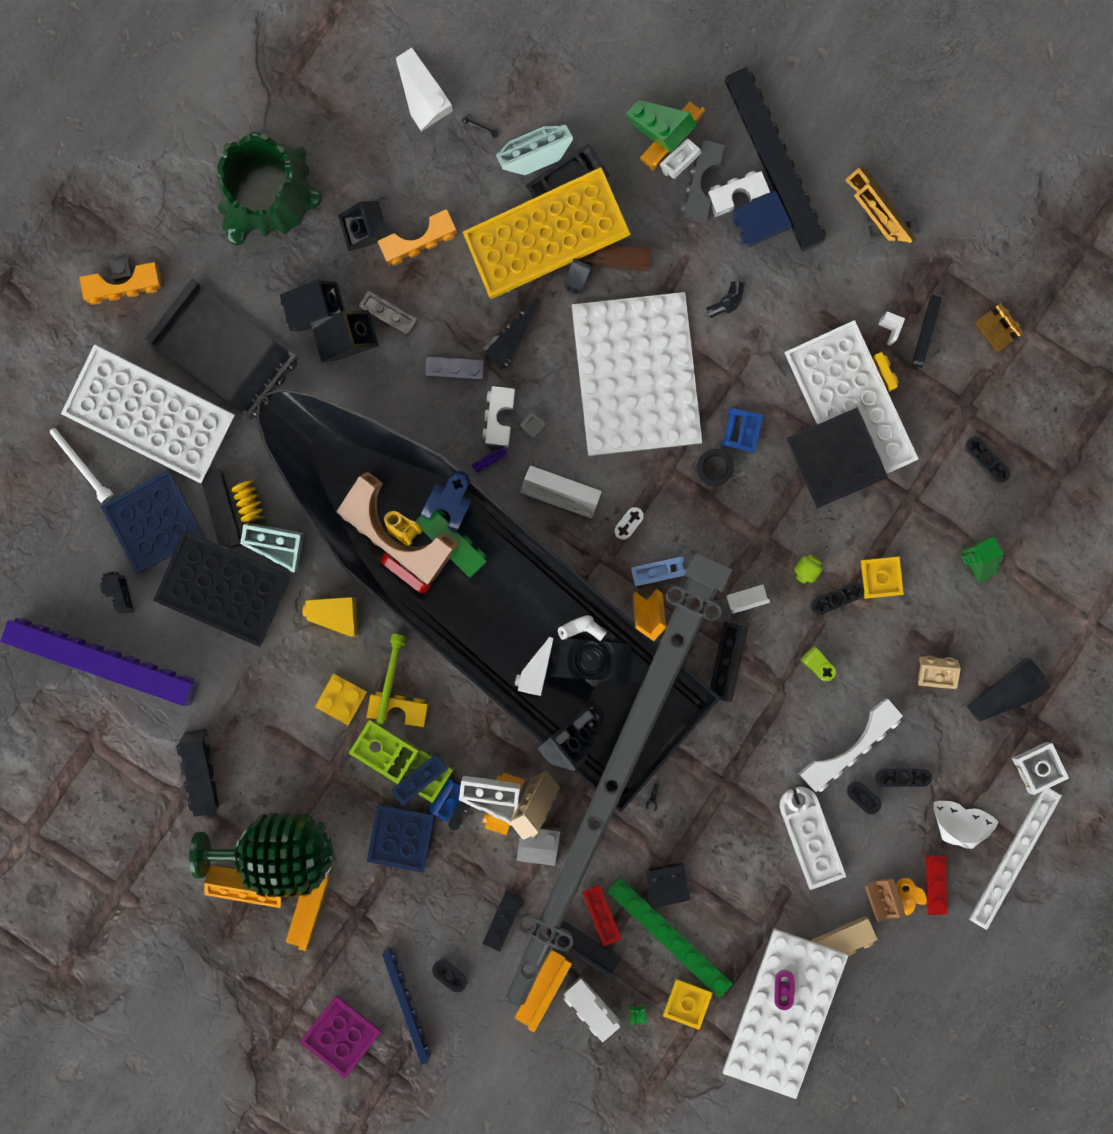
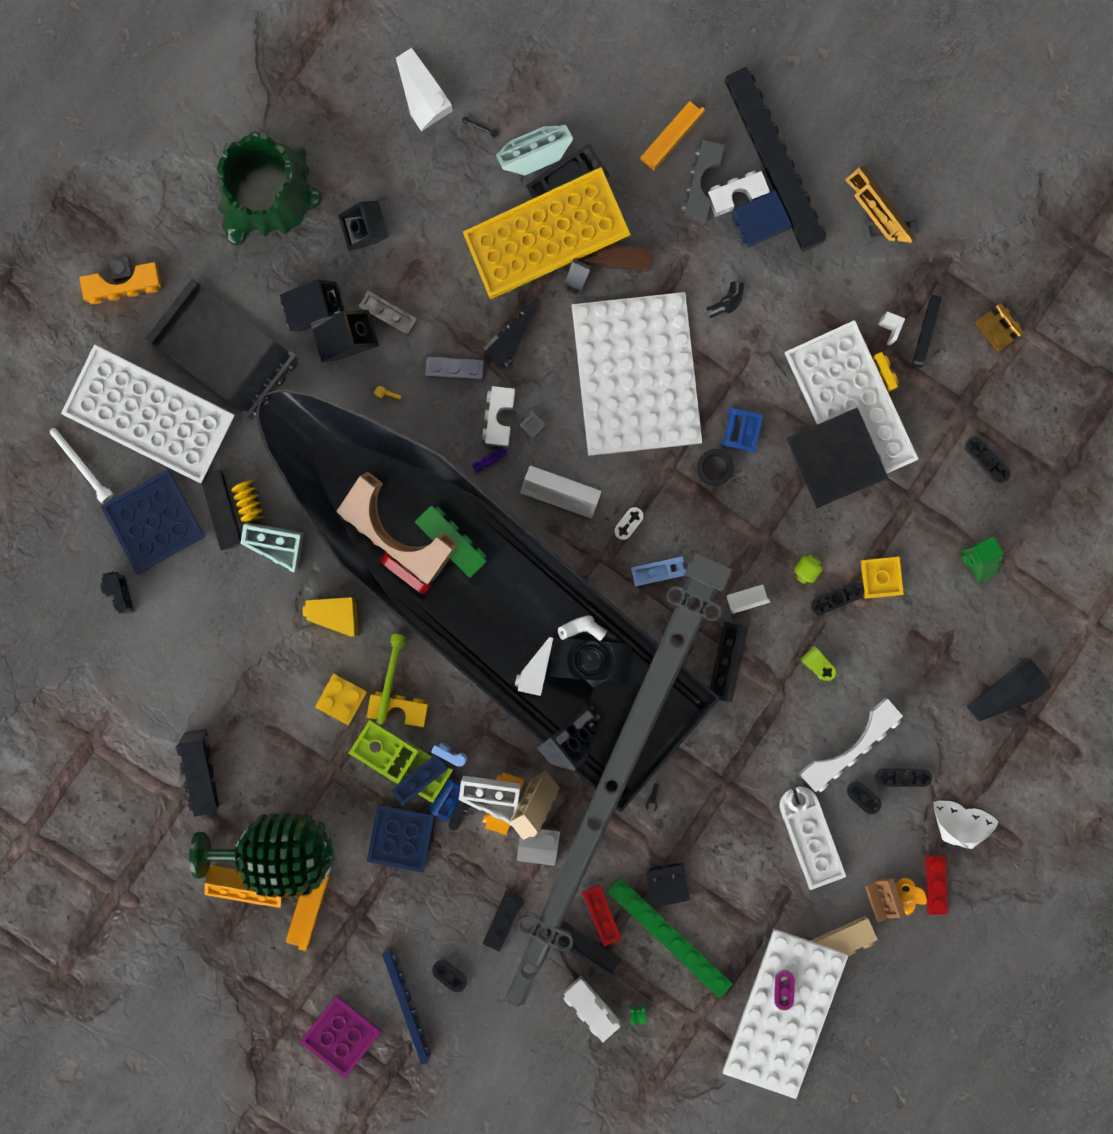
(96, 661): dark purple piece -> none
(222, 588): black plate -> none
(381, 391): none -> yellow hand
(404, 529): yellow piece -> none
(439, 229): light orange arch -> none
(444, 751): none -> light blue plate
(450, 499): dark blue piece -> none
(543, 990): light orange panel -> none
(649, 614): light orange panel -> none
(661, 123): green wedge -> none
(680, 158): white panel -> none
(687, 1004): yellow plate -> none
(939, 672): tan bracket -> none
(1015, 857): white tile -> none
(1040, 768): white brick -> none

